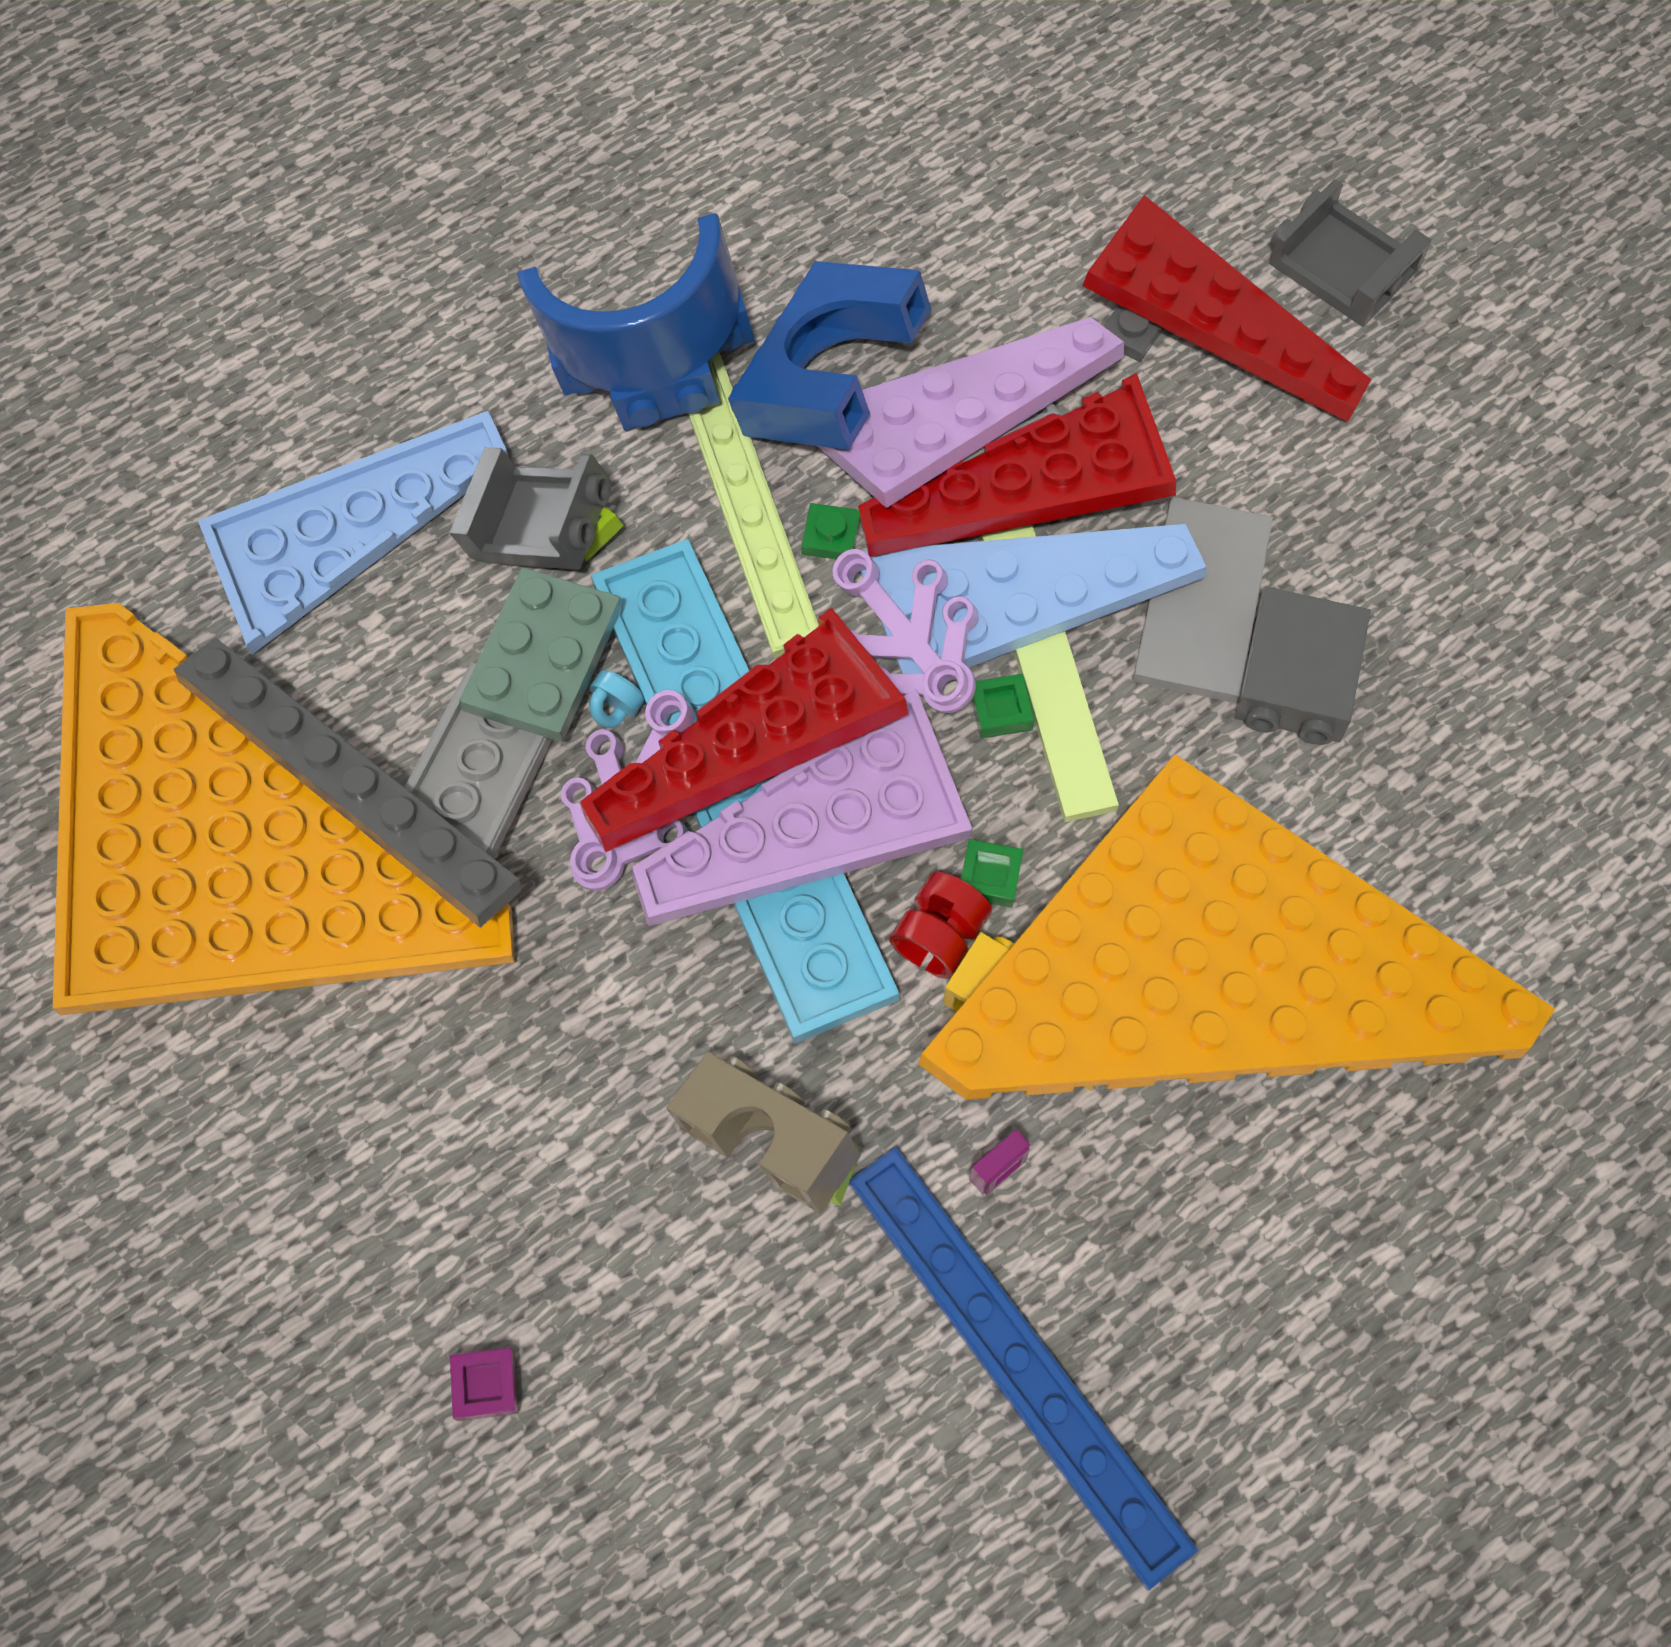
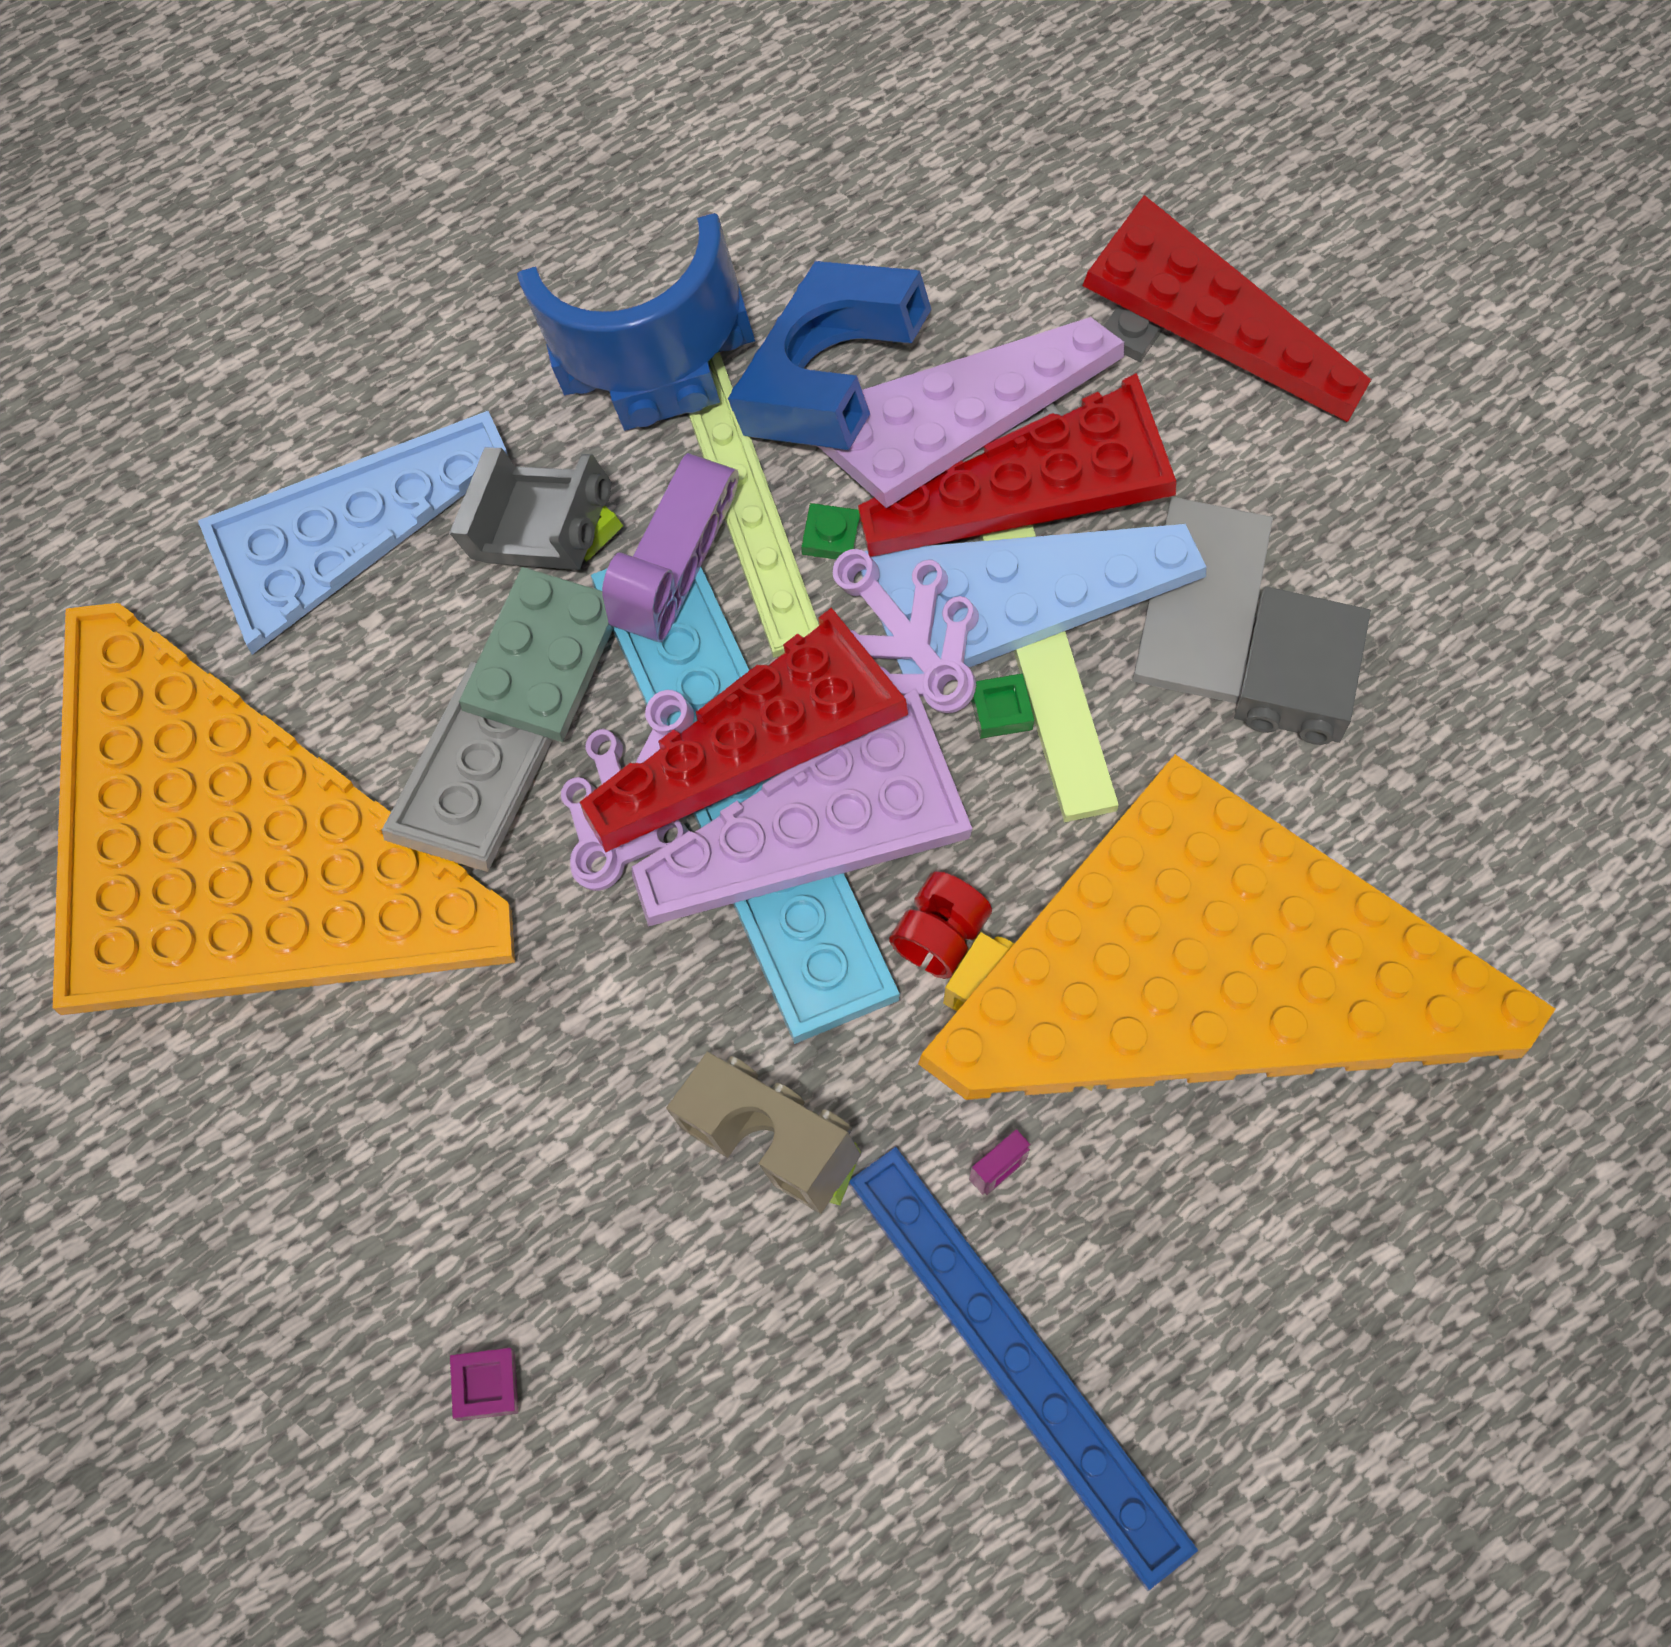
(349, 782): dark grey plate -> none
(616, 692): medium azure tile -> none
(649, 588): none -> medium lavender beam
(993, 871): green plate -> none
(1345, 256): dark grey panel -> none

